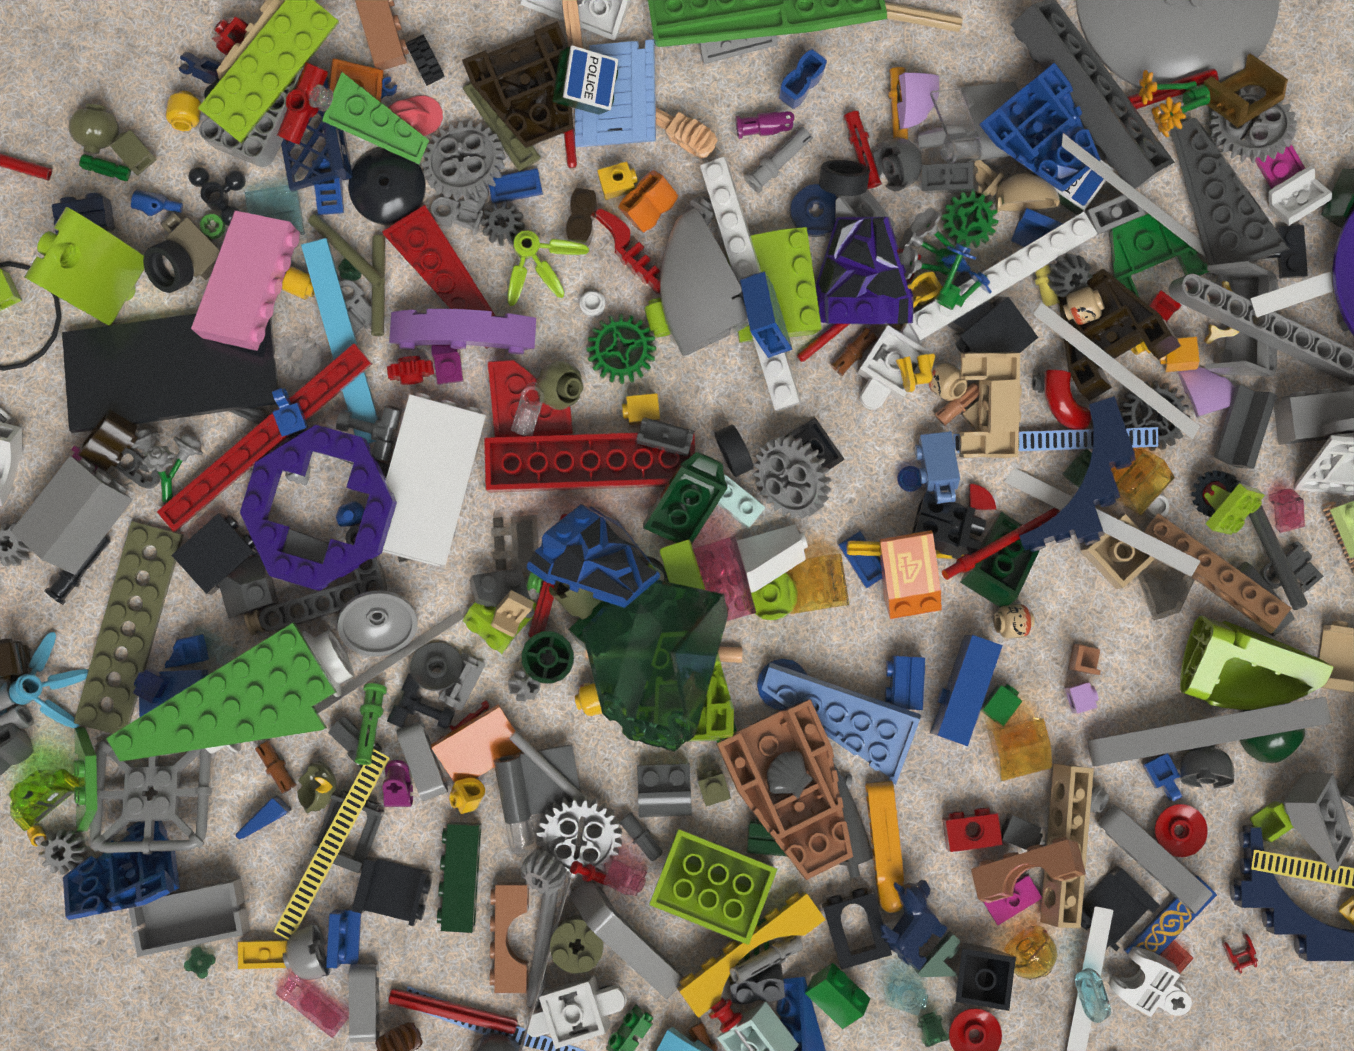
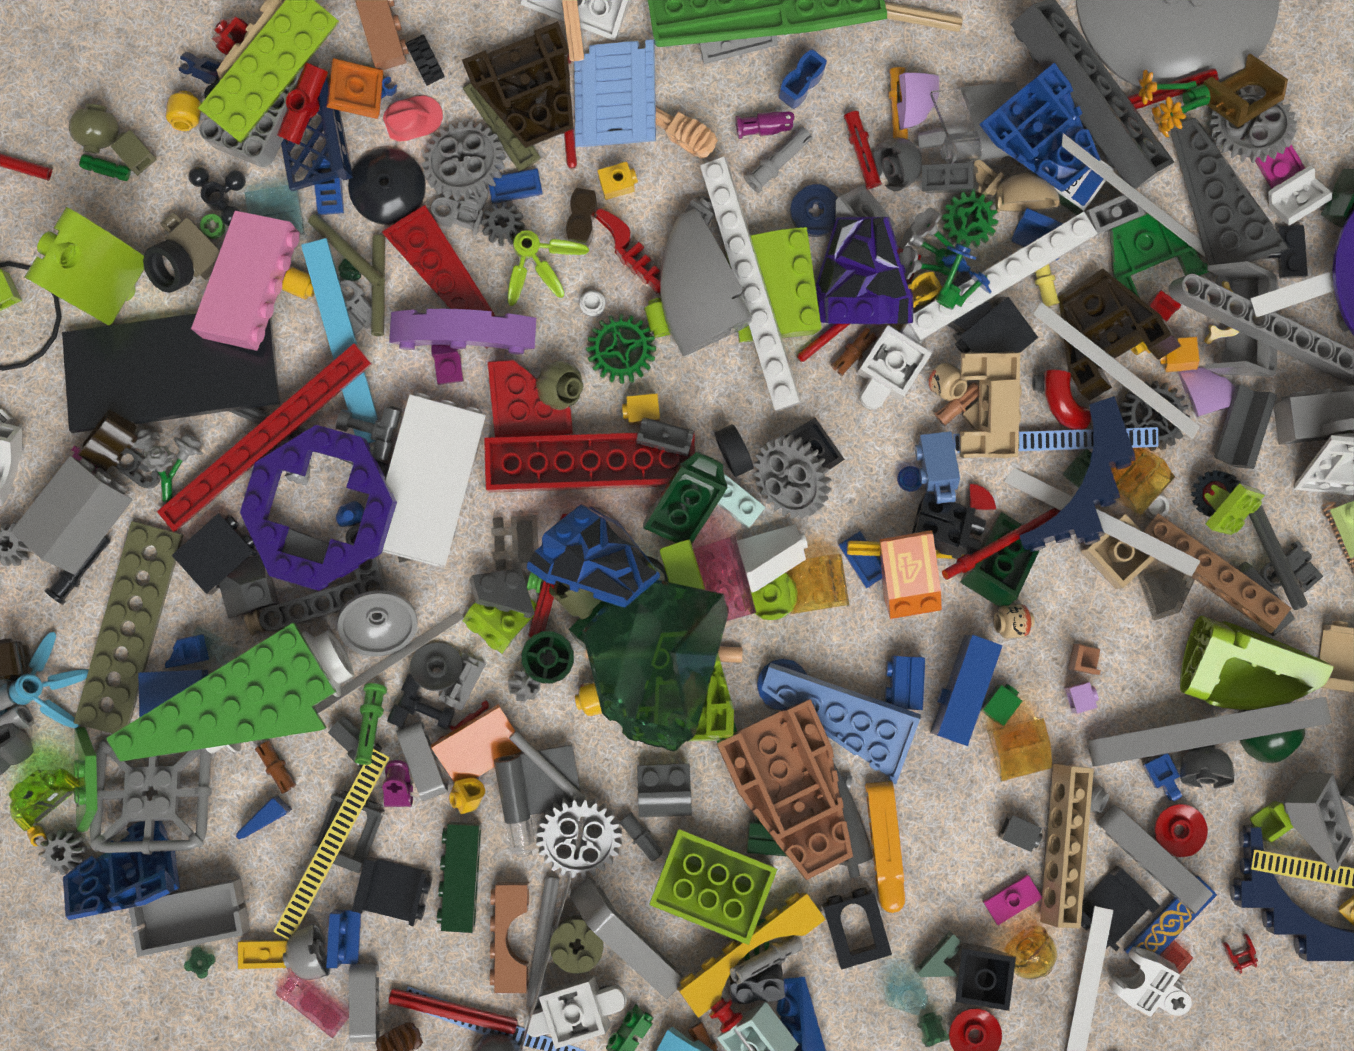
(93, 207): dark blue brick -> none
(151, 685): clear blue plate -> none
(153, 203): blue piece -> none
(289, 416): blue plate -> none
(310, 364): clear gear -> none
(317, 787): olive hair -> none
(321, 97): clear bush -> none
(370, 120): bright green wing -> none
(410, 370): red gear -> none
(511, 612): tan bracket -> none
(528, 411): clear piece -> none
(543, 872): light grey gear -> none
(585, 80): piece -> none
(588, 872): red piece -> none
(625, 878): clear pink bracket -> none
(648, 201): orange brick -> none
(713, 787): olive brick -> none
(765, 315): blue slope -> none
(788, 774): dark grey animal -> none
(837, 996): green brick -> none
(844, 177): black tyre -> none
(915, 924): dark blue animal -> none
(925, 376): yellow piece -> none
(987, 834): red brick -> none
(997, 879): nougat arch -> none
(1069, 274): dark grey gear -> none
(1083, 305): tan head -> none
(1093, 995): clear light blue plate -> none
(1288, 510): clear pink bracket -> none

